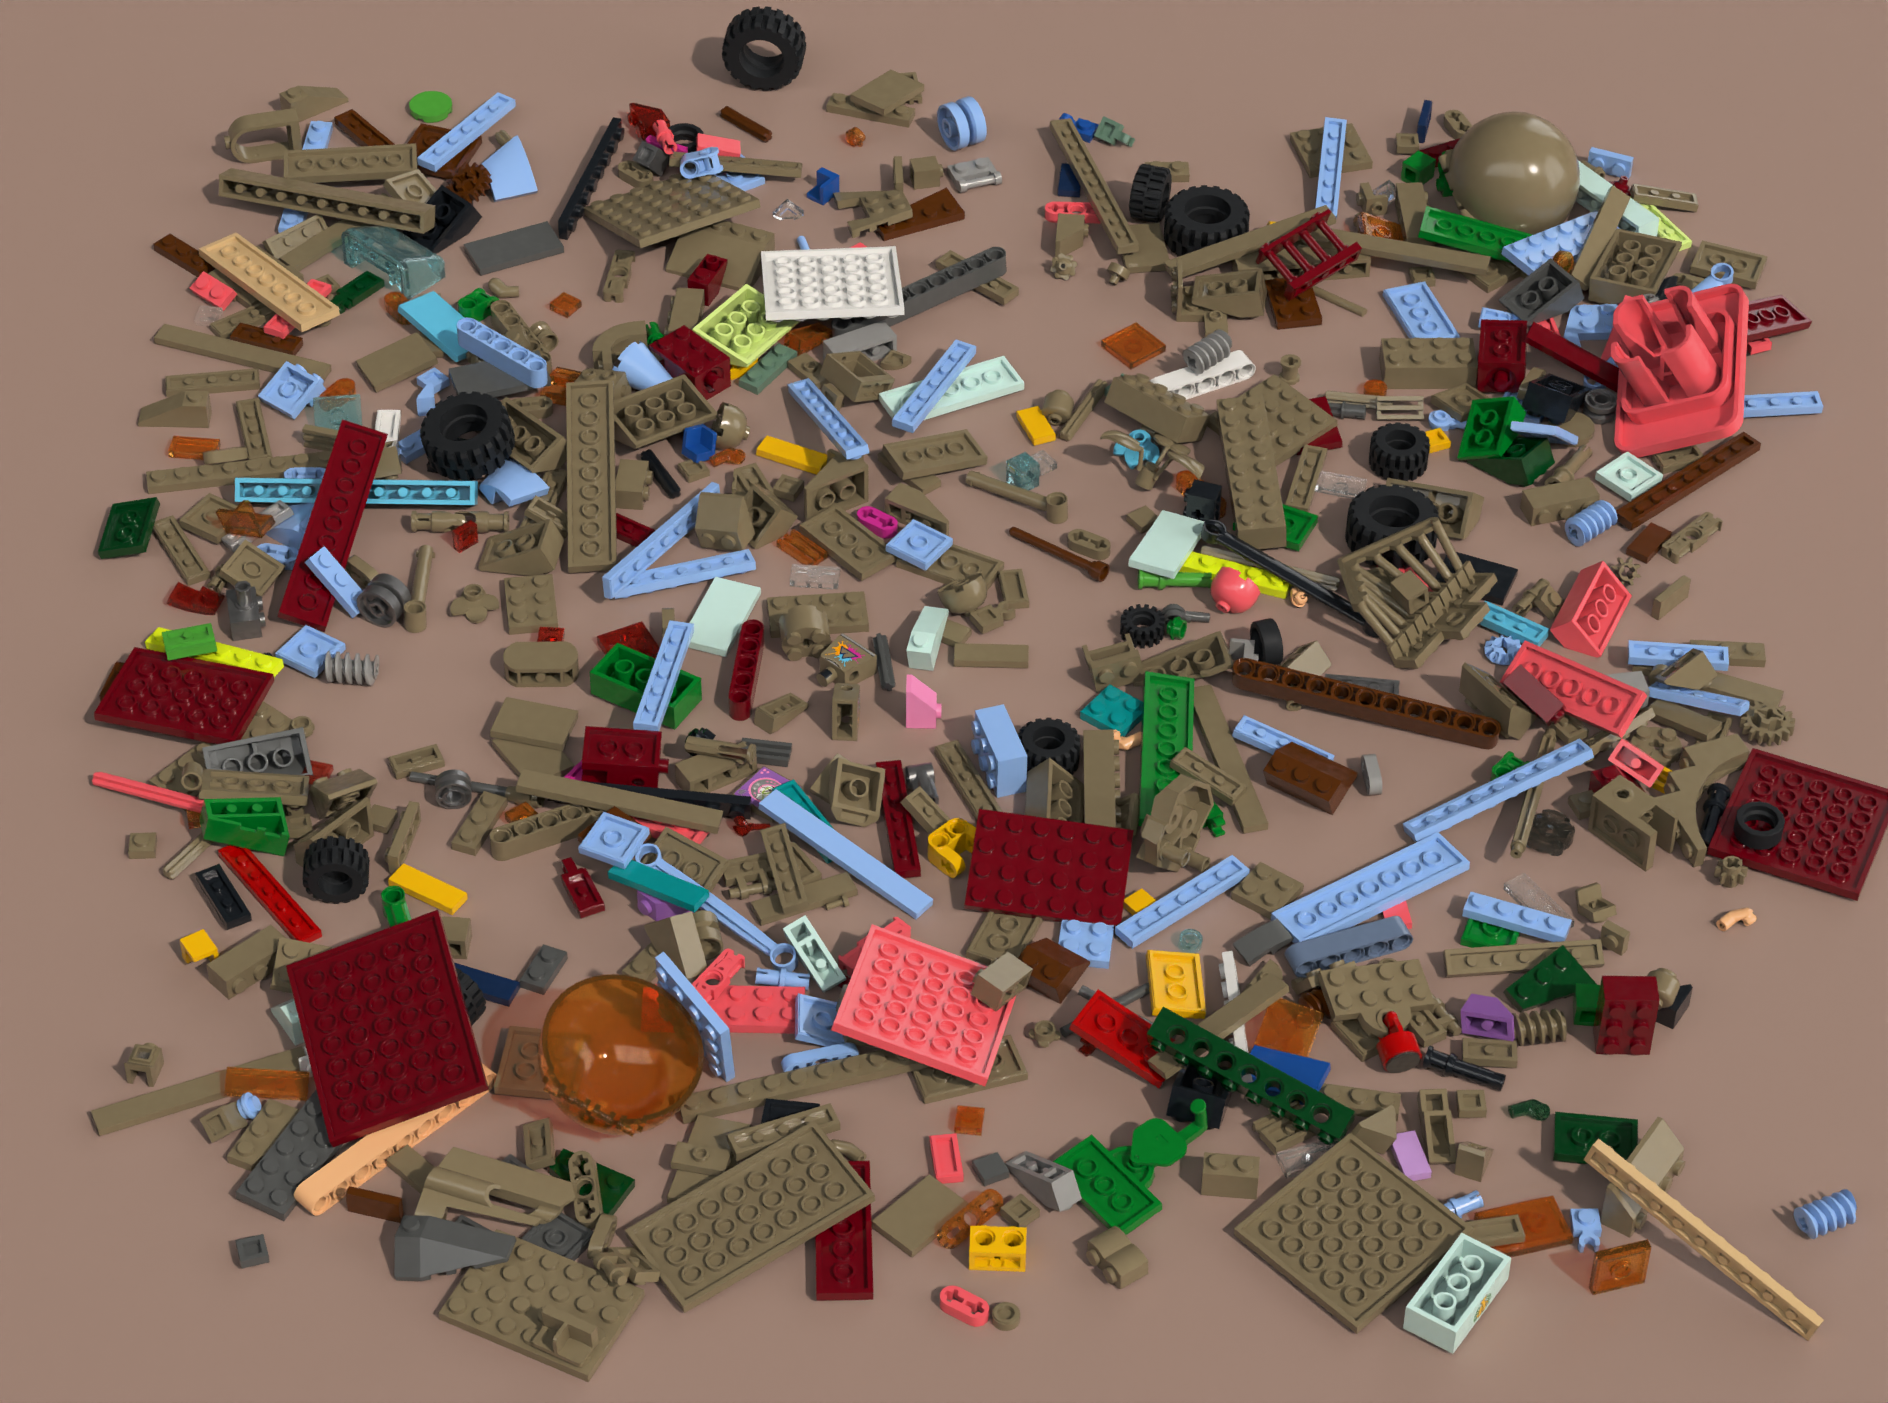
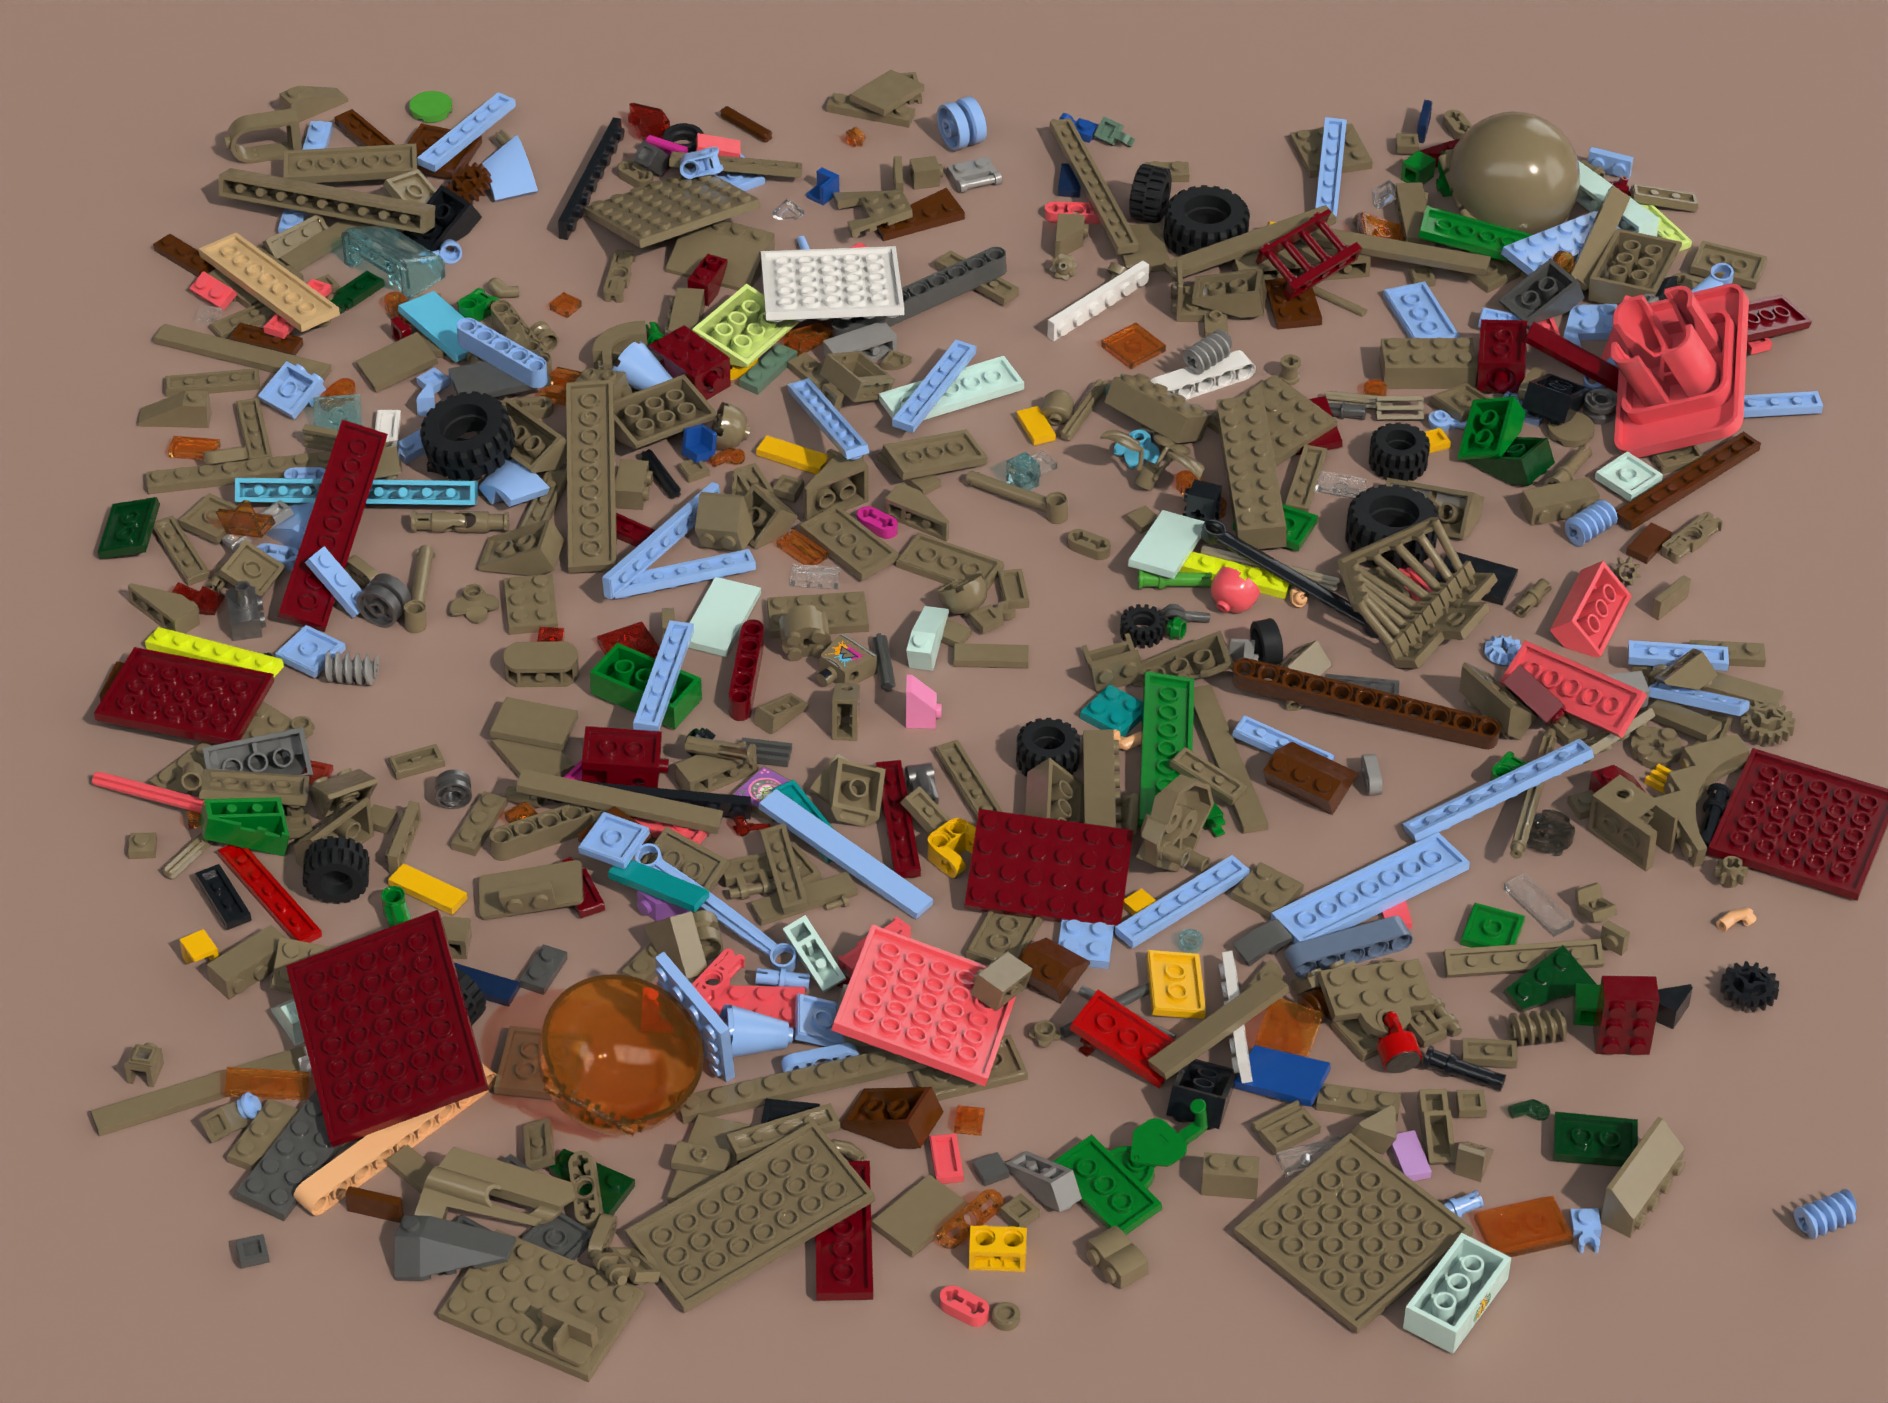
(165, 608): none -> dark tan slope
(189, 641): bright green plate -> none
(399, 329): none -> dark red plate
(449, 255): none -> light blue bar
(465, 536): clear red plate -> none
(475, 786): dark grey bar -> none
(513, 248): dark grey tile -> none
(530, 889): none -> dark tan bracket
(542, 510): dark tan tile -> none
(664, 136): coral pin -> none
(755, 1031): none -> light blue cone
(770, 27): black tyre -> none
(895, 1115): none -> reddish brown slope
(919, 544): light blue plate -> none
(999, 751): light blue brick -> none
(1097, 570): reddish brown piece -> none
(1098, 301): none -> white plate
(1170, 1024): dark green brick -> none
(1369, 203): dark tan bracket -> none
(1409, 592): dark tan brick -> none
(1487, 1018): medium lavender slope -> none
(1498, 1230): dark tan tile -> none
(1511, 624): medium azure plate -> none
(1516, 917): light blue plate -> none
(1549, 602): dark tan plate -> none
(1553, 433): light blue tile -> none
(1619, 1267): clear orange tile -> none
(1636, 762): coral slope -> none
(1667, 986): dark tan head -> none
(1703, 1239): tan plate -> none
(1749, 986): none -> black gear
(1763, 812): black tyre -> none

